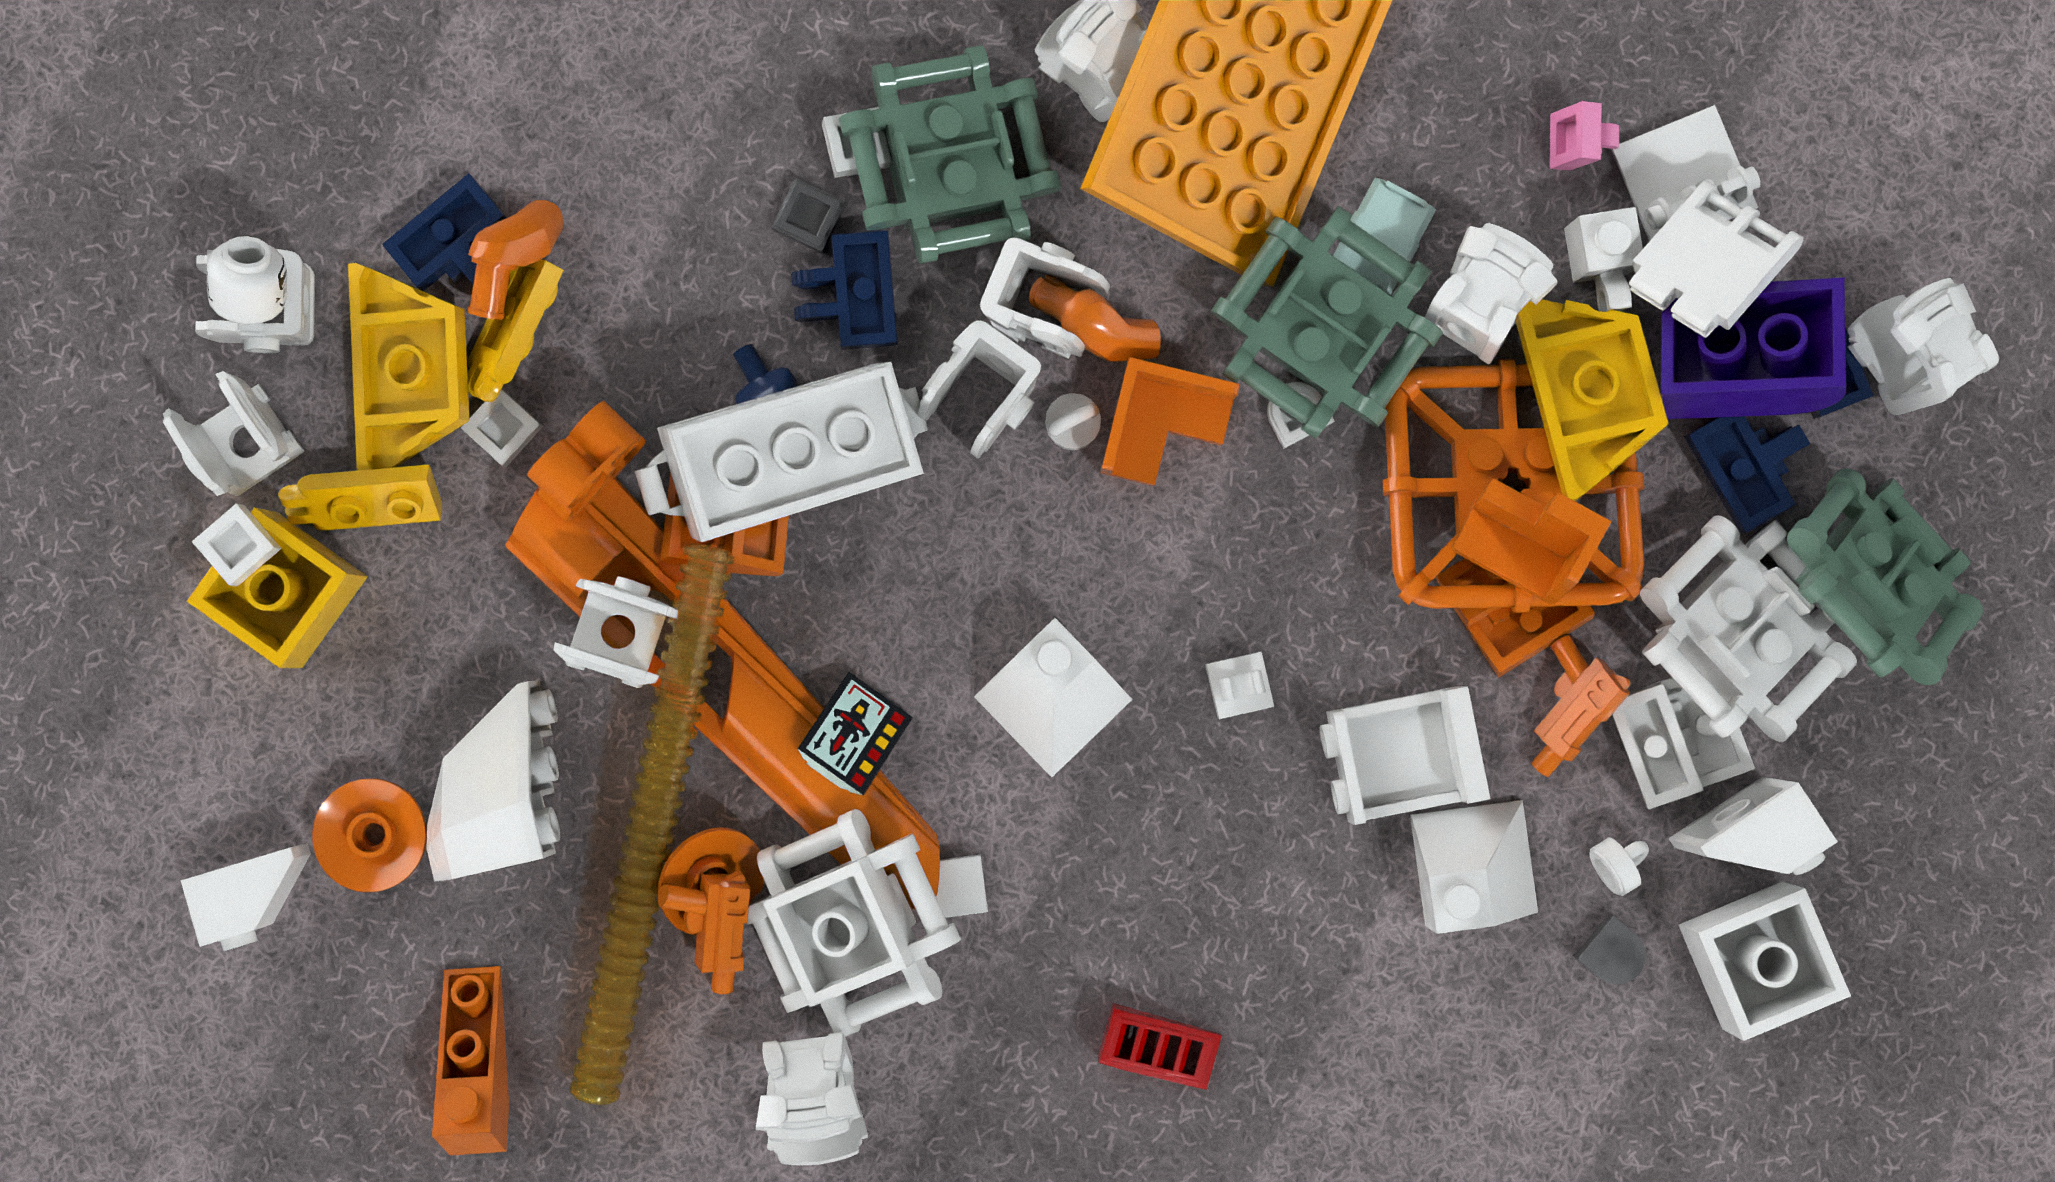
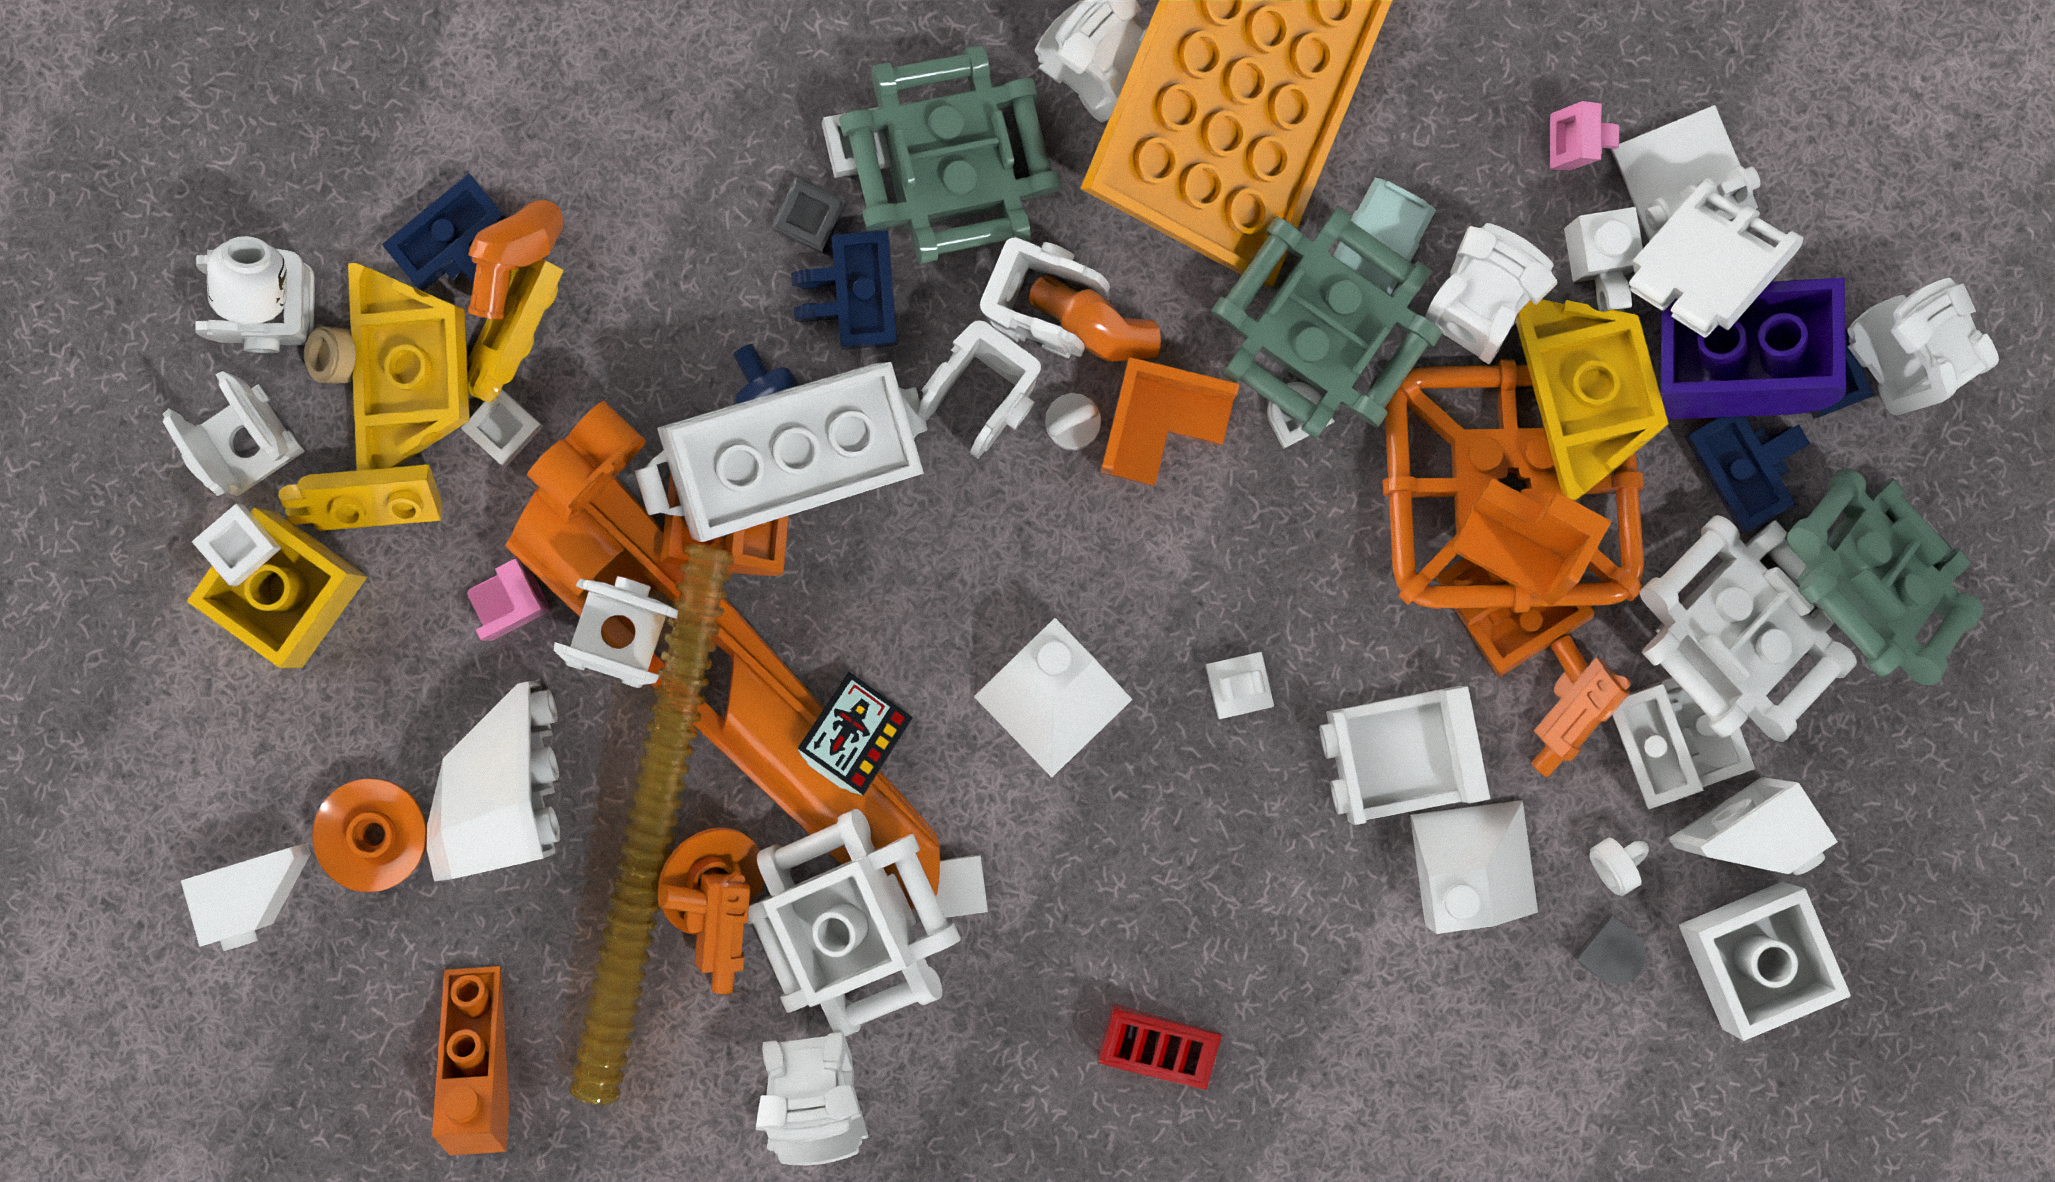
(330, 355): none -> tan tile
(507, 600): none -> bright pink panel

